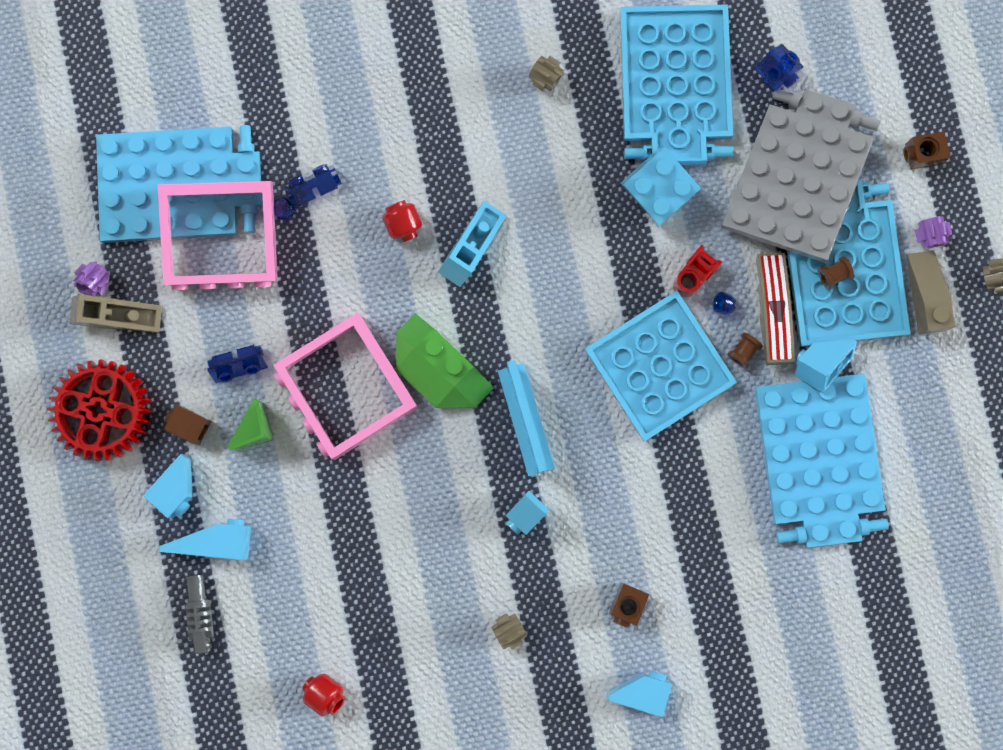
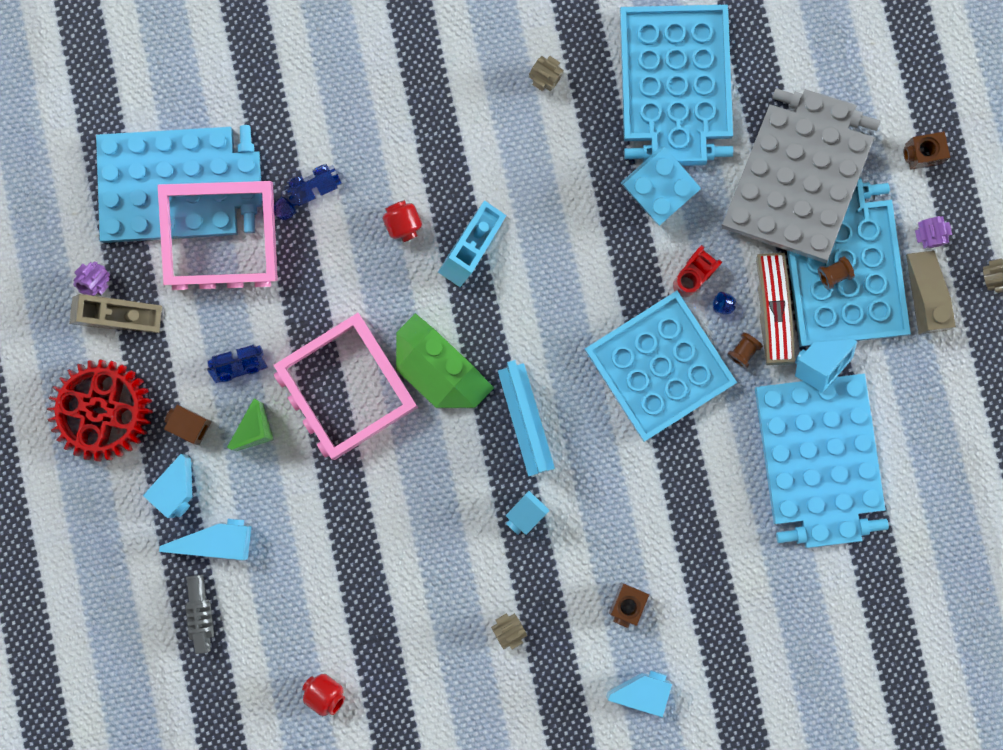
(779, 68): clear blue brick -> none

